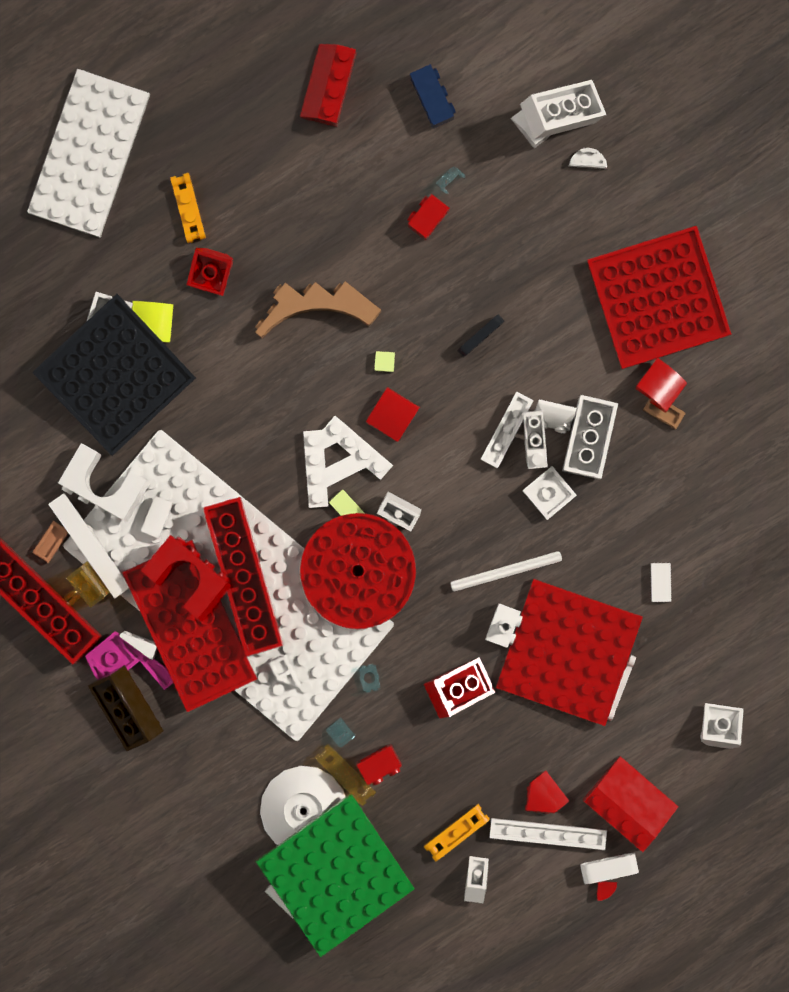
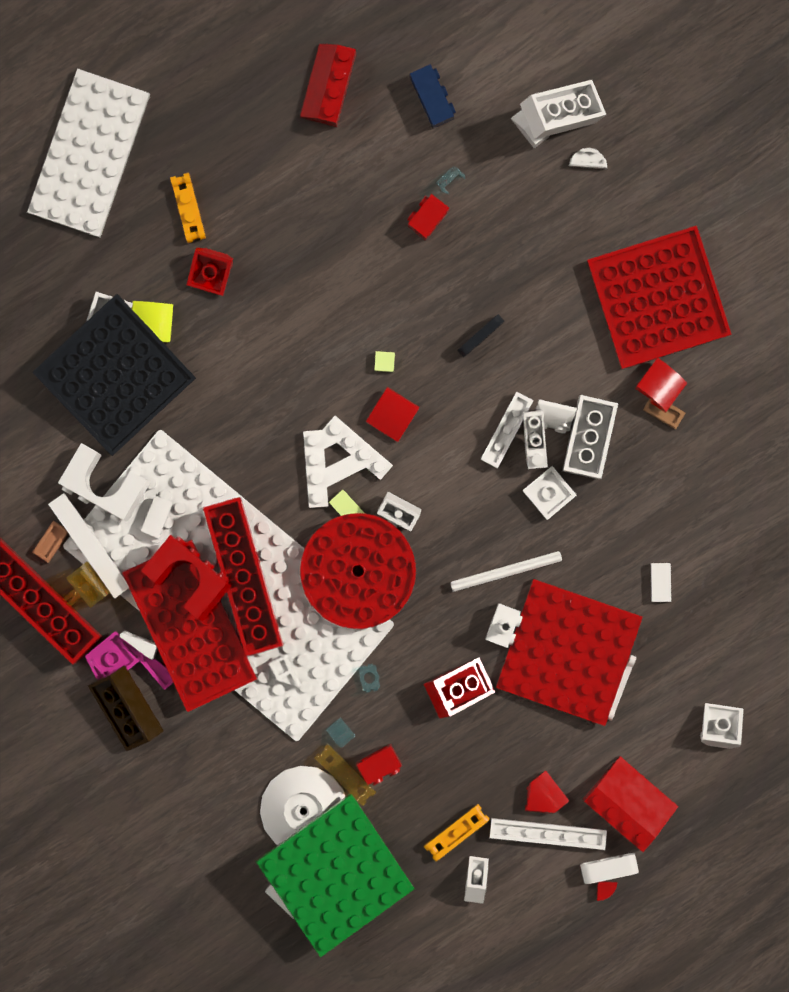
(290, 303): medium nougat arch -> none

